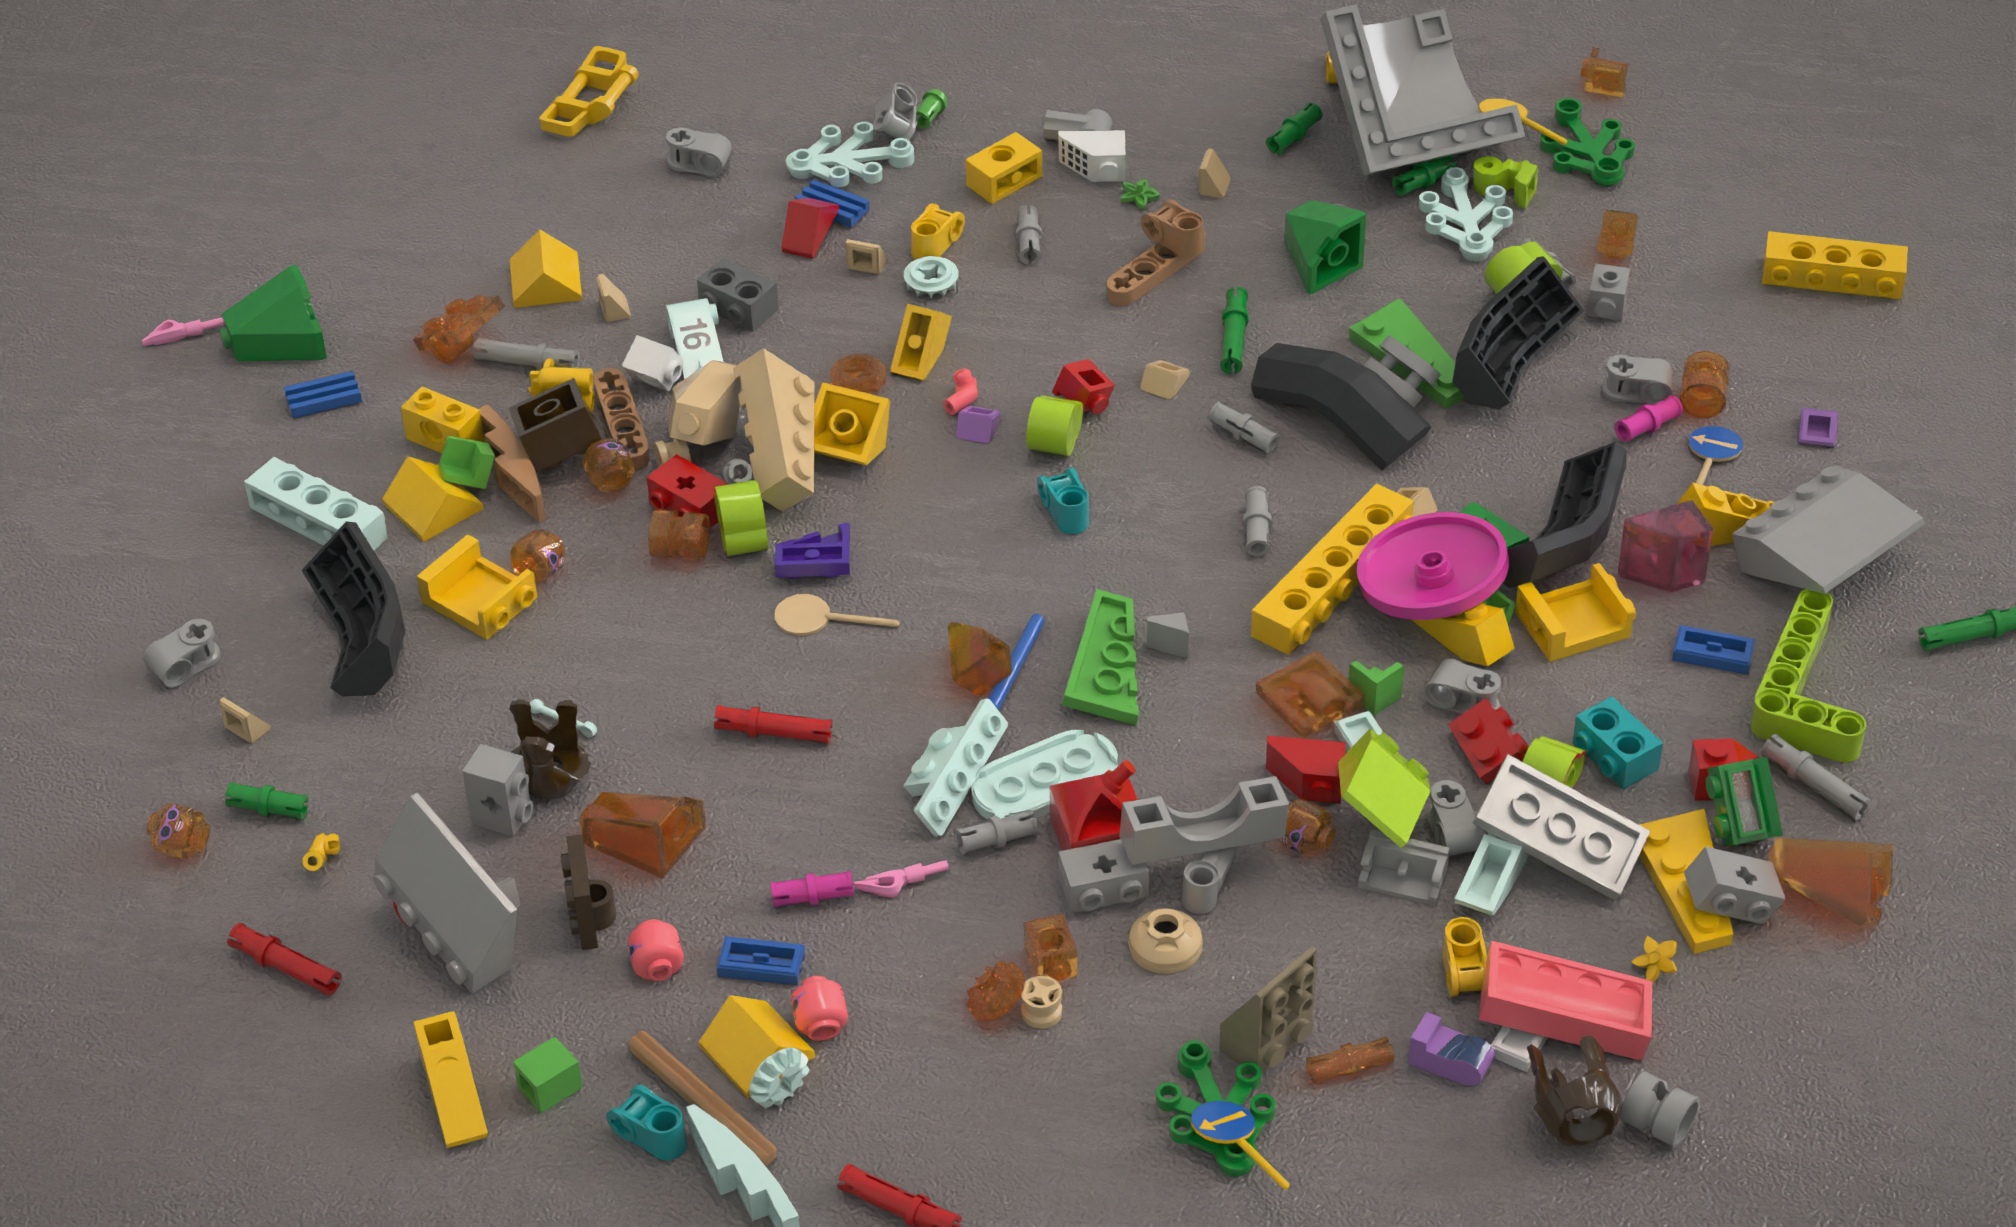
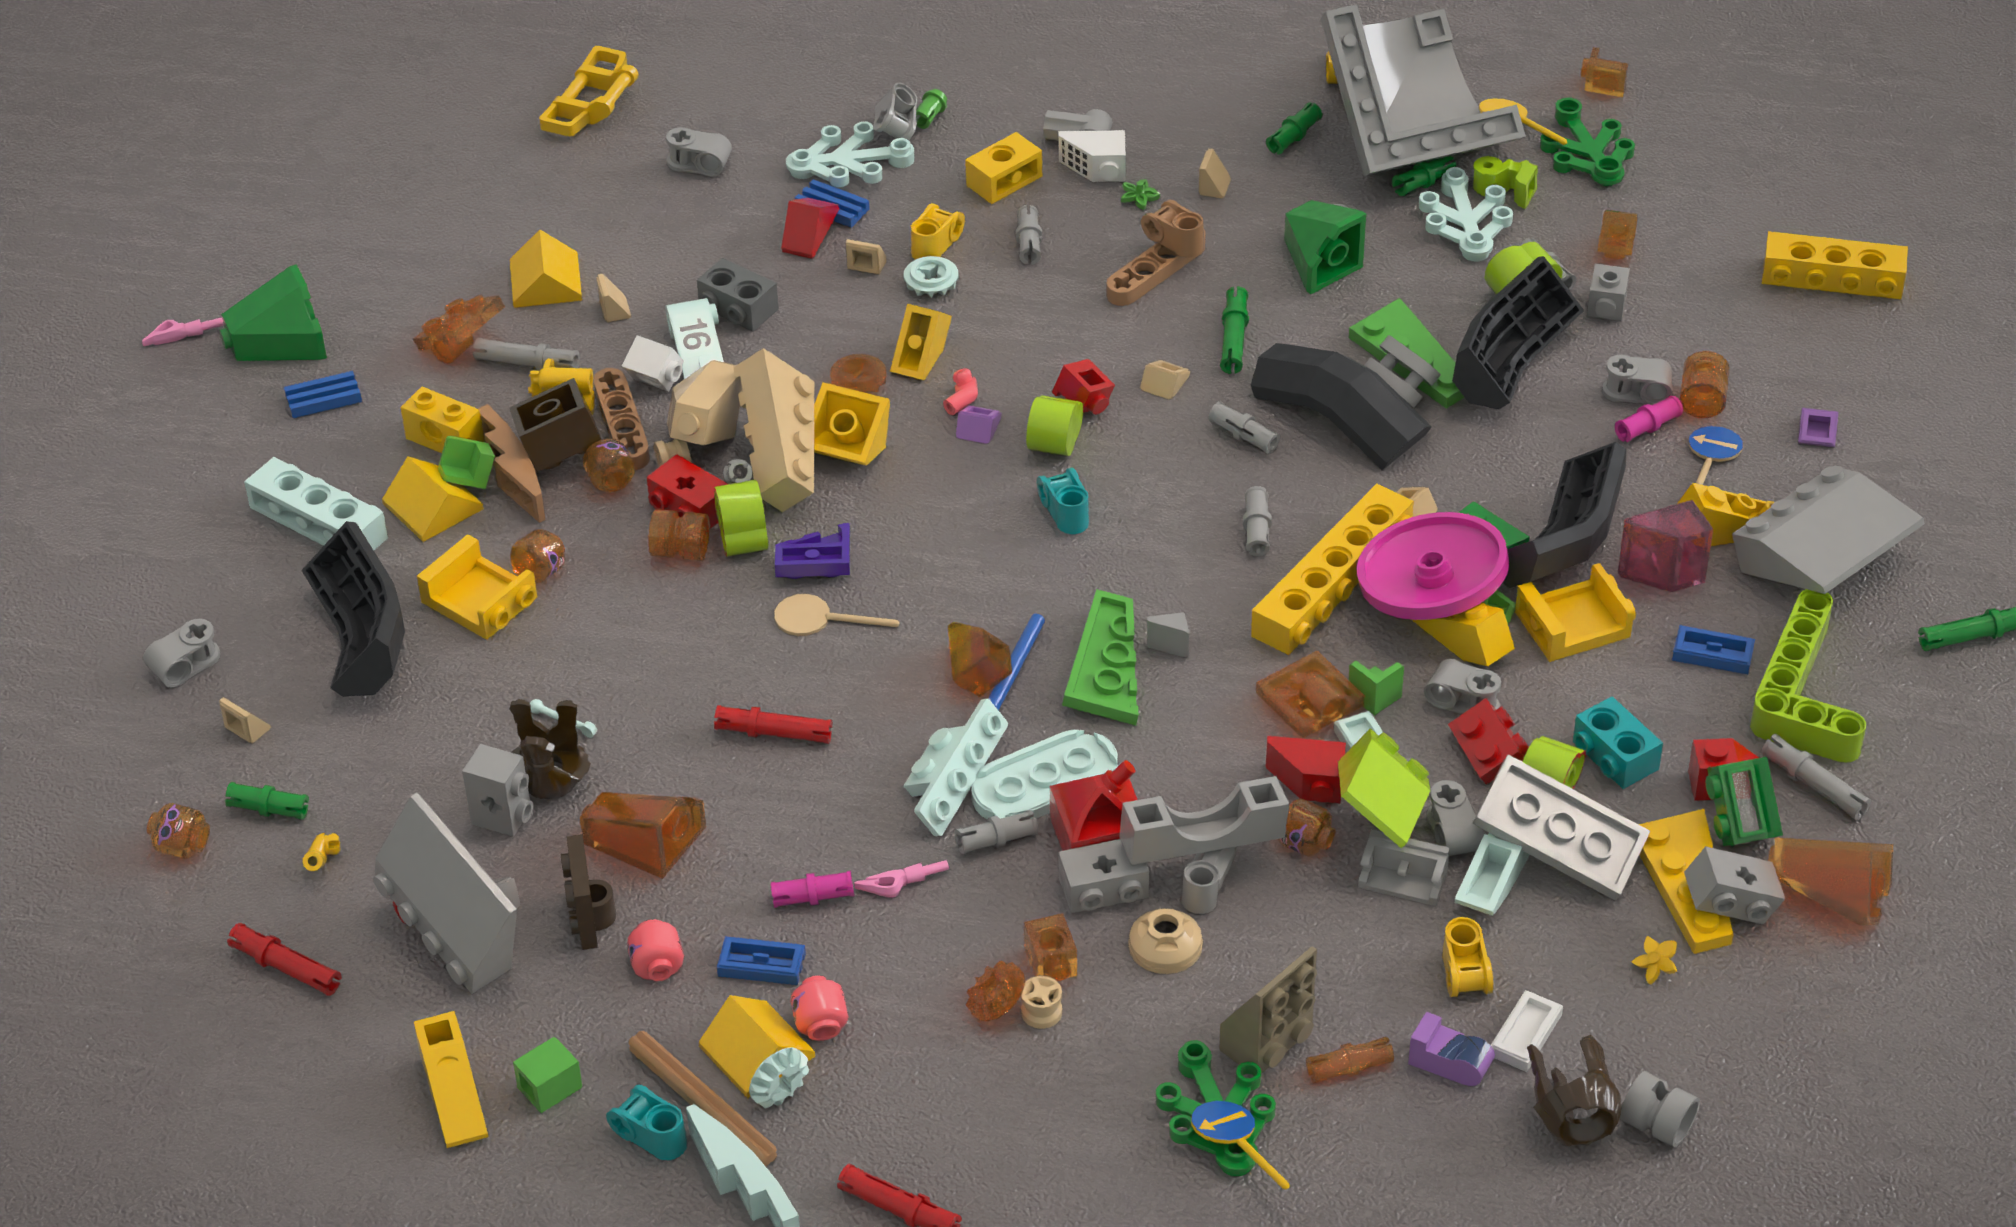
(1566, 1000): coral slope -> none

